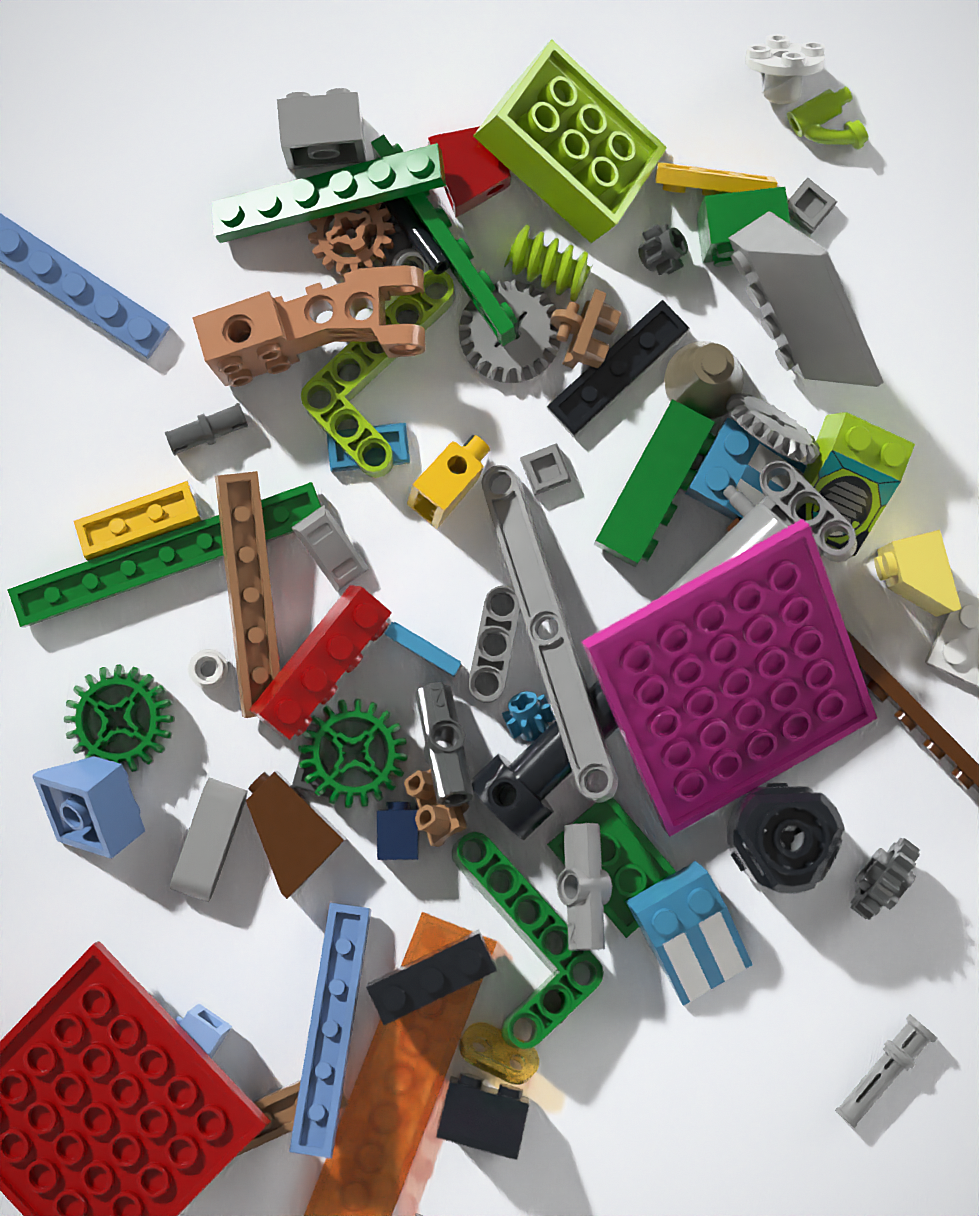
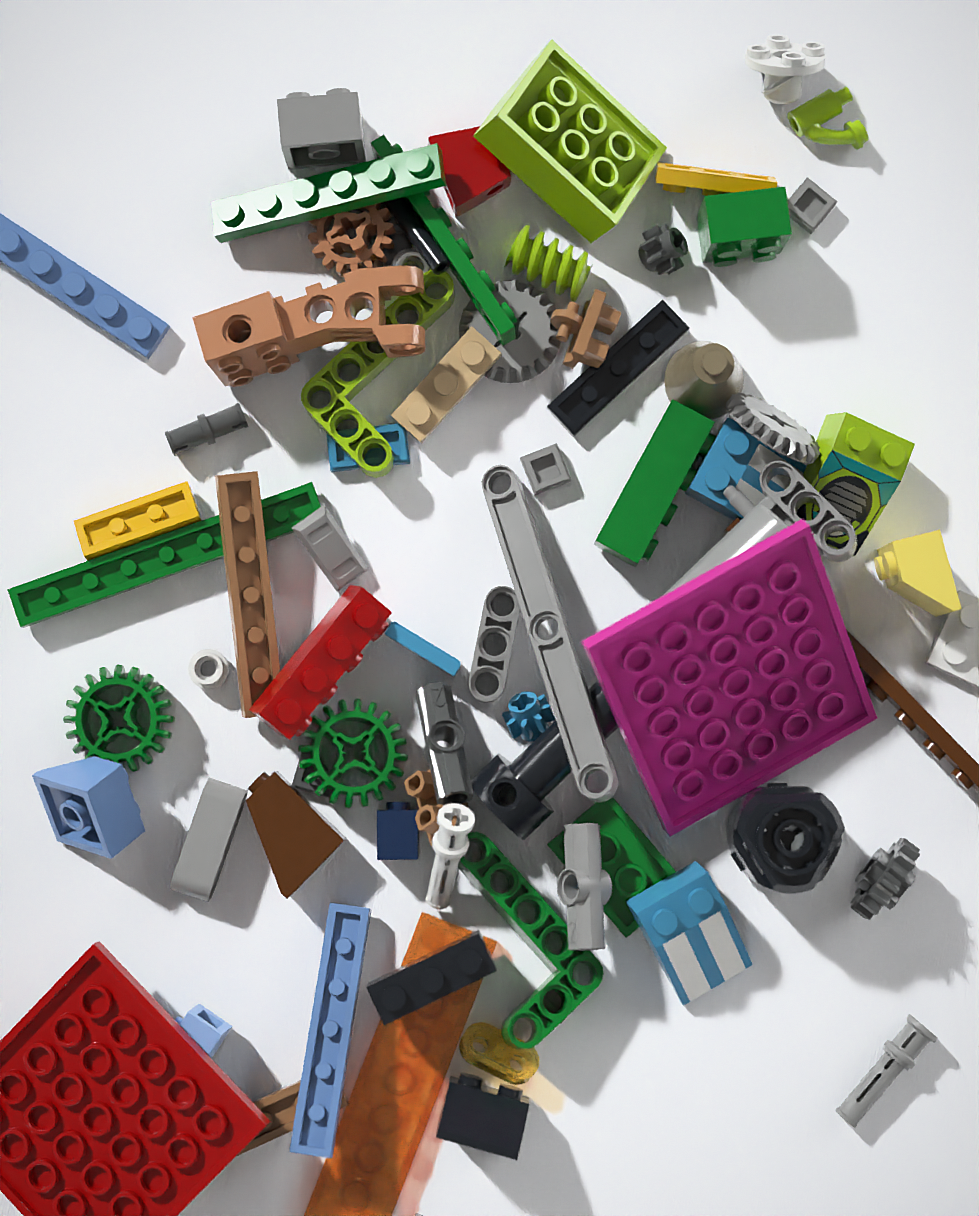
(440, 490): yellow torso -> none
(441, 886): none -> white pin
(446, 384): none -> tan plate
(803, 303): light grey slope -> none

